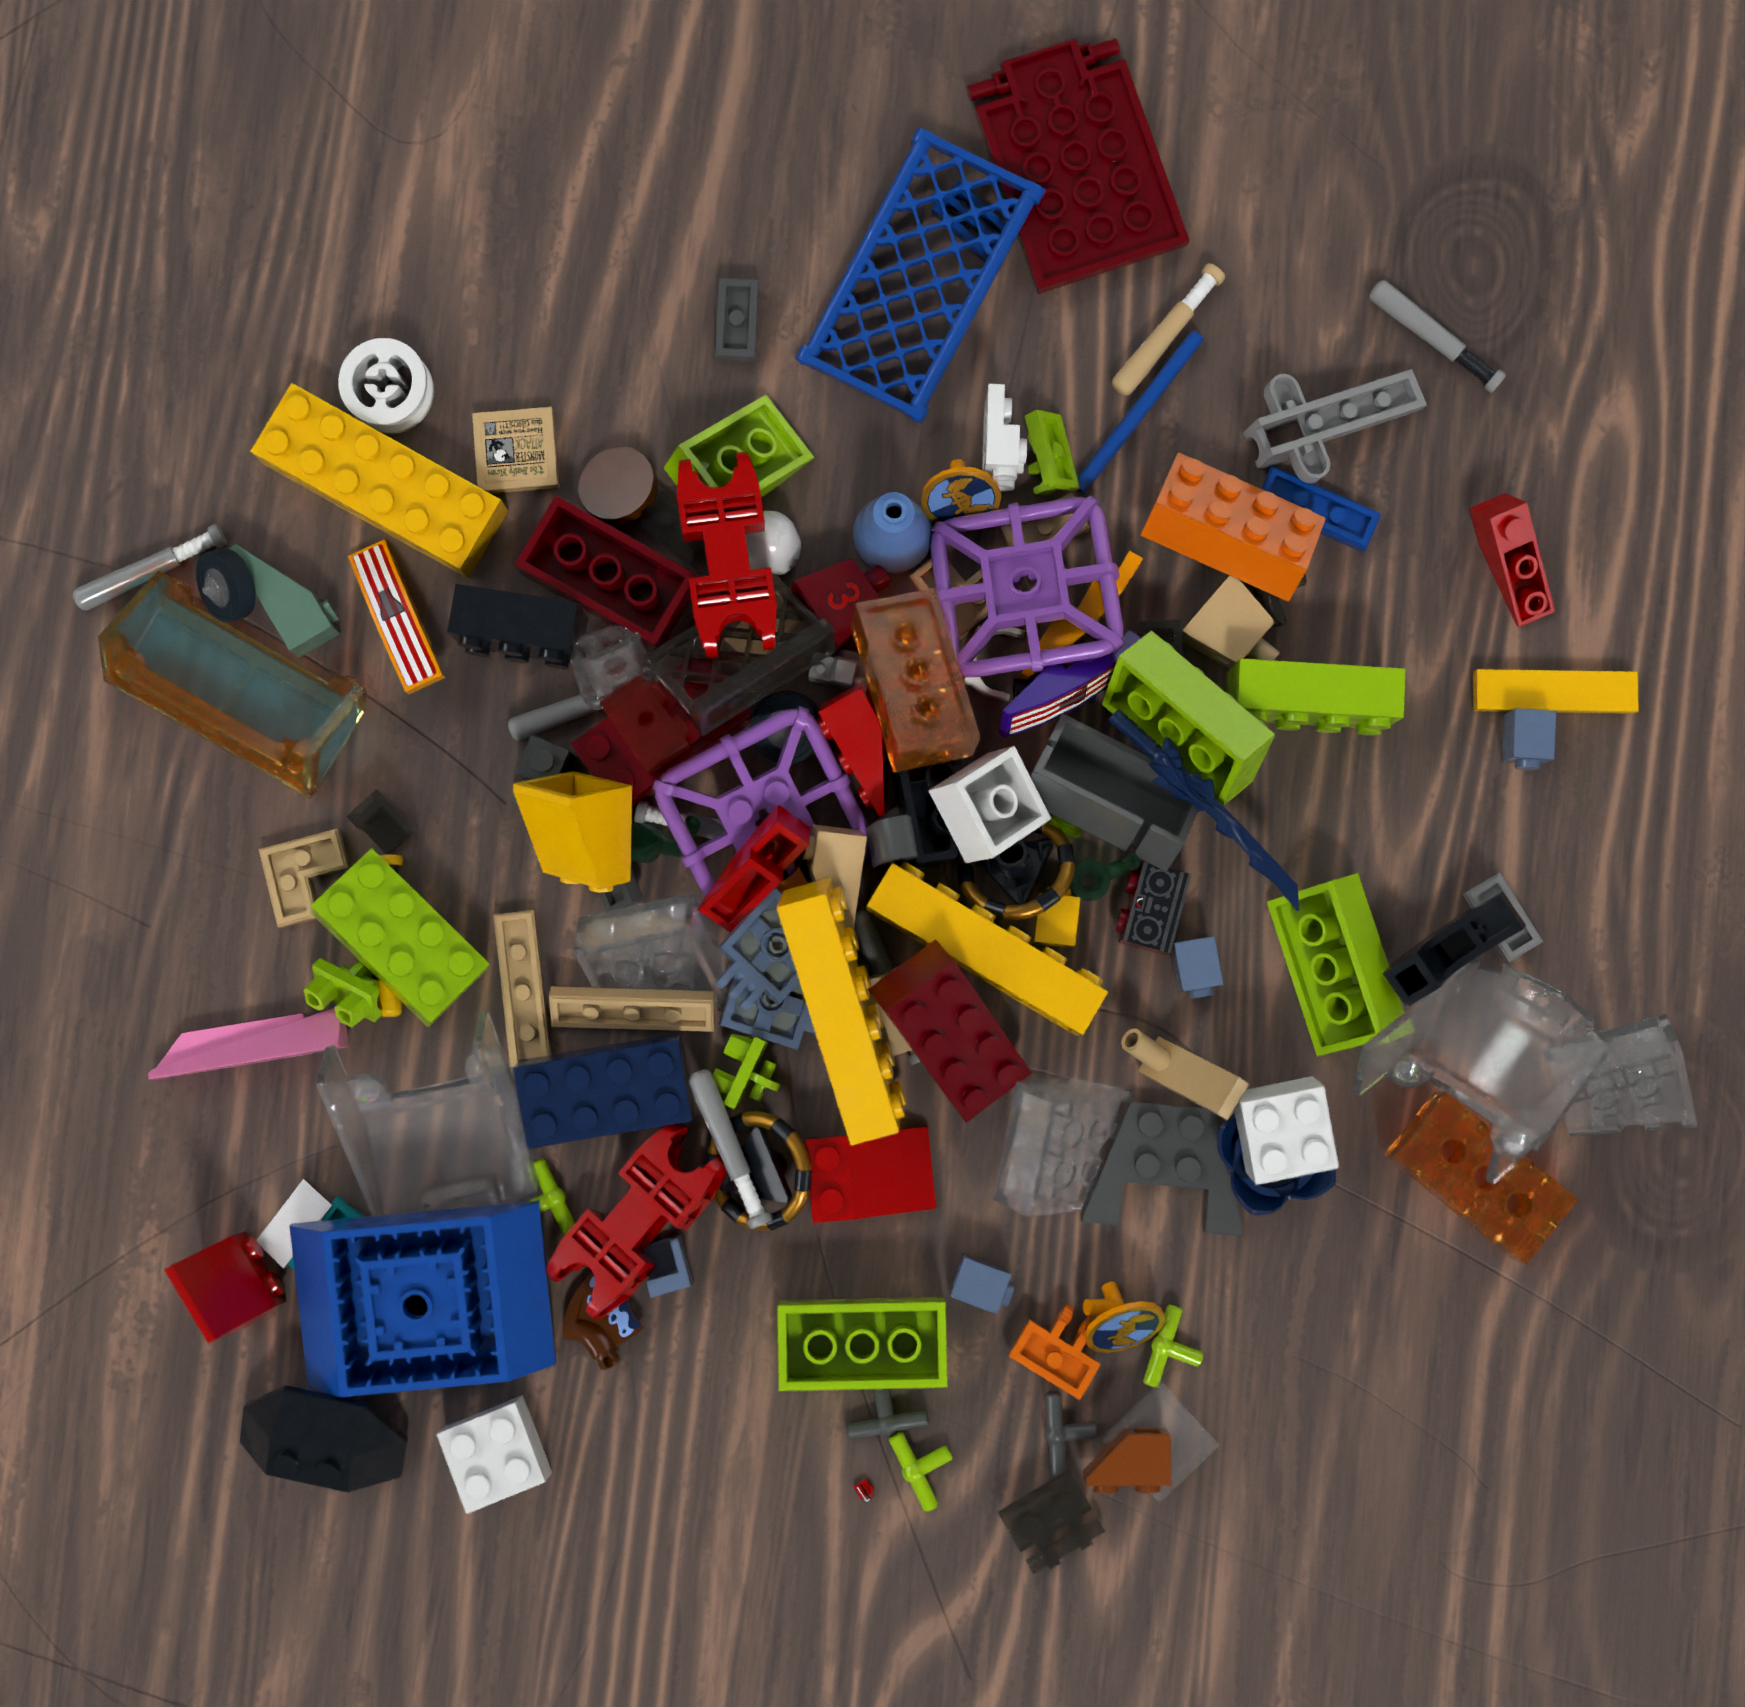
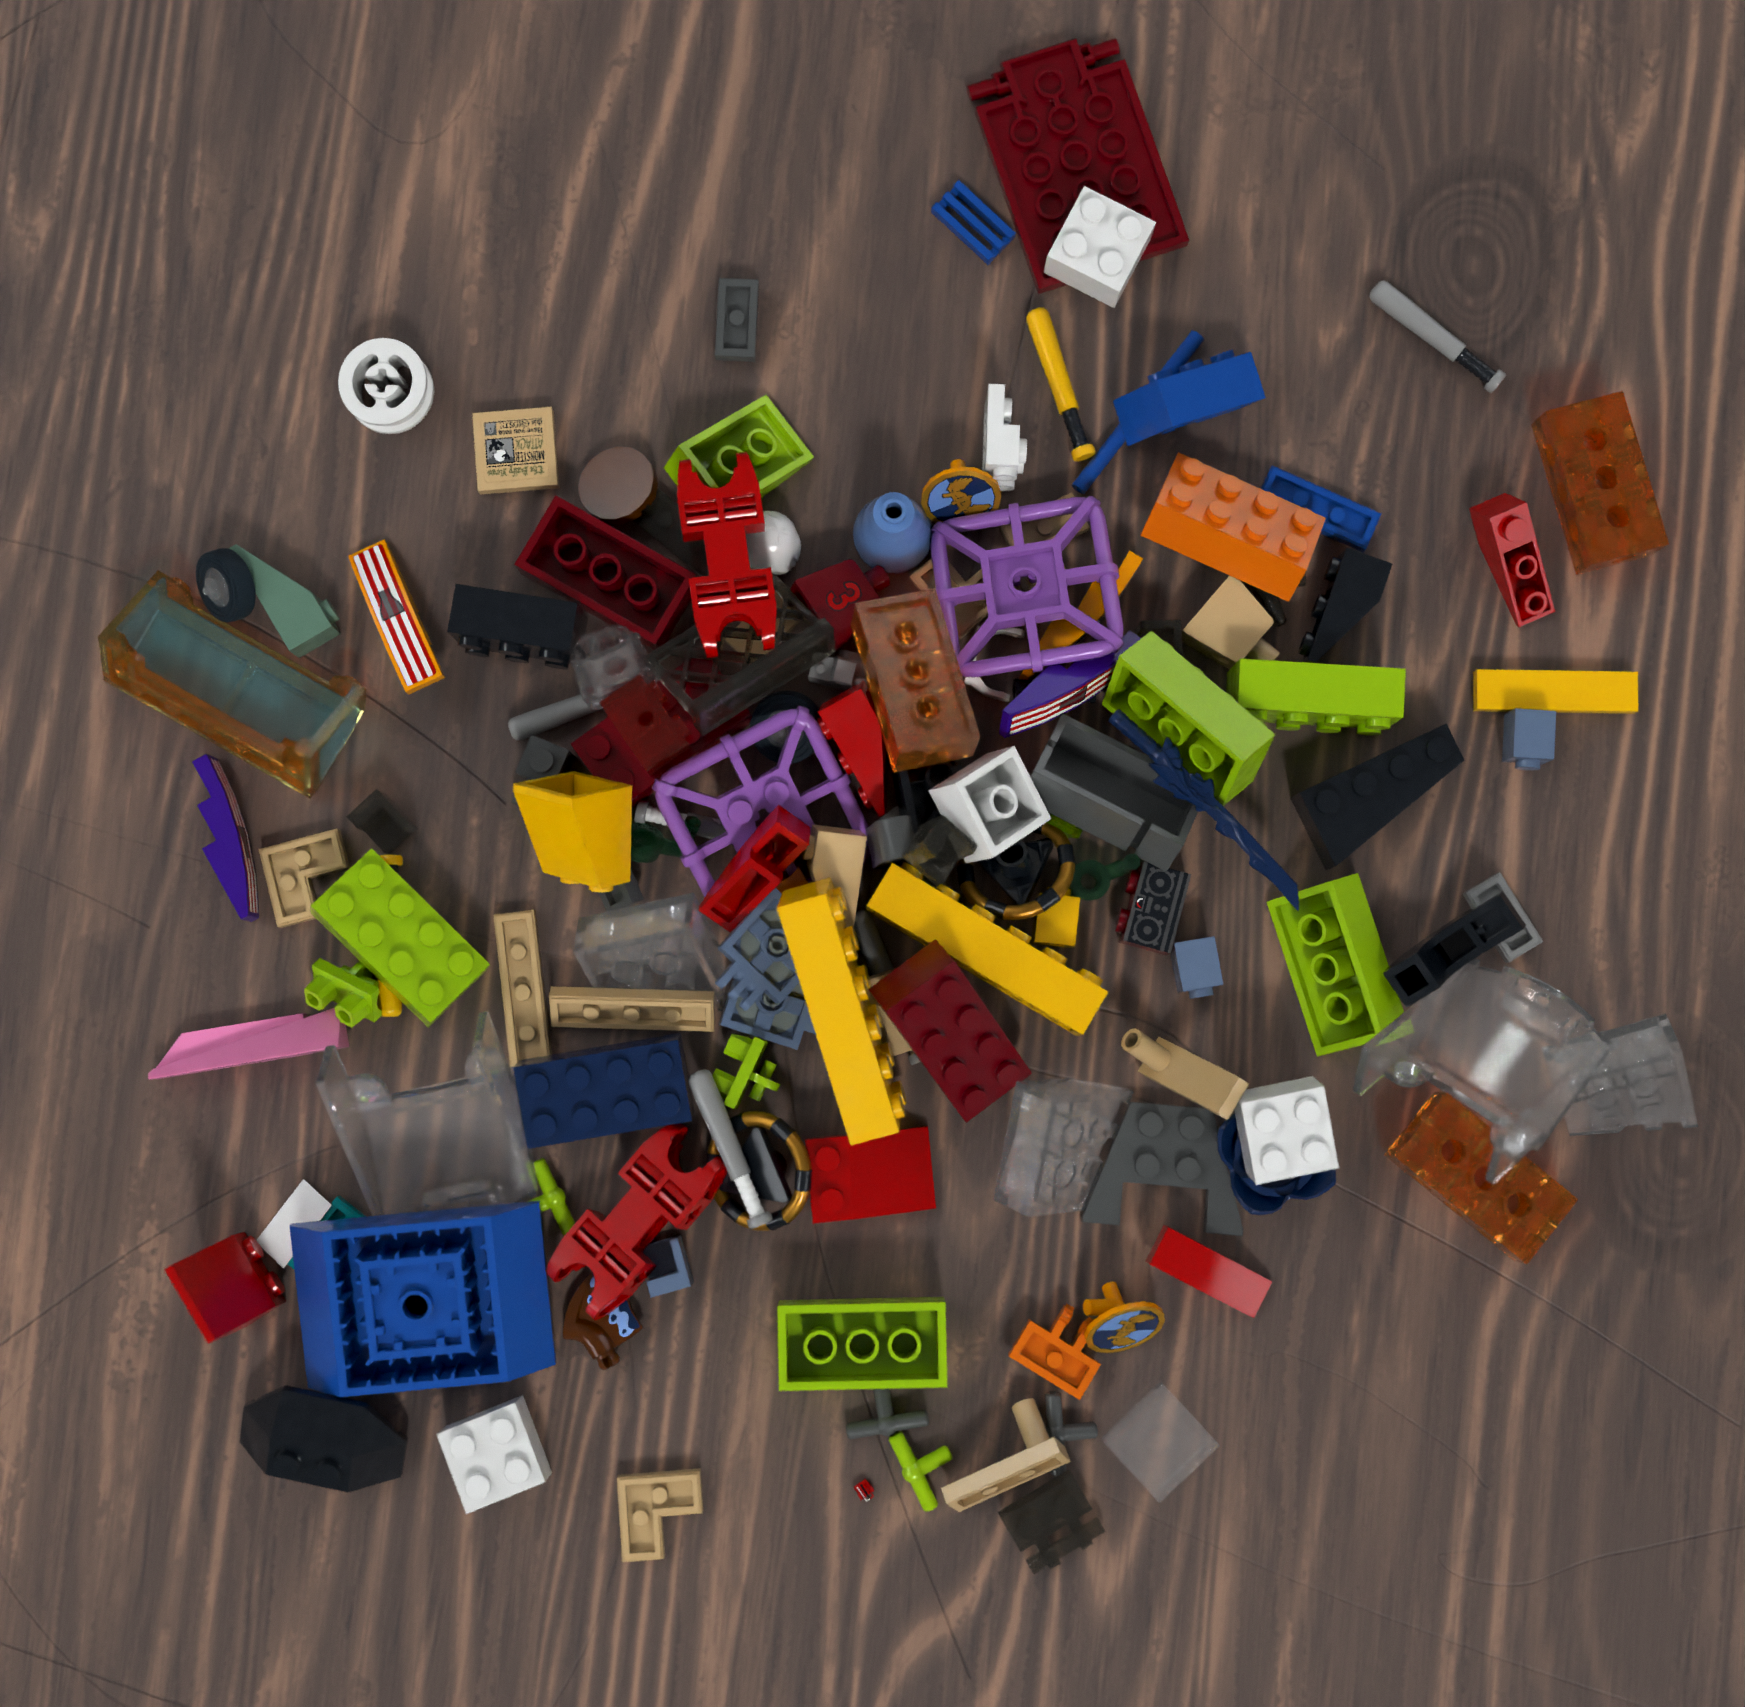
(139, 572): light grey piece -> none
(231, 851): none -> dark purple slope
(379, 480): yellow brick -> none
(644, 1502): none -> tan tile
(921, 140): blue door -> none
(938, 848): none -> clear smoke panel
(982, 1284): sand blue brick -> none
(1039, 1458): none -> tan piece
(1052, 451): lime plate -> none
(1054, 366): none -> yellow piece
(1099, 246): none -> white brick
(1132, 1459): dark orange slope -> none
(1158, 341): tan piece -> none
(1165, 1347): lime piece -> none
(1189, 396): none -> blue wedge
(1208, 1271): none -> red slope
(1327, 418): light grey piece -> none
(1352, 592): none -> black slope
(1365, 798): none -> black wedge
(1617, 464): none -> clear orange brick

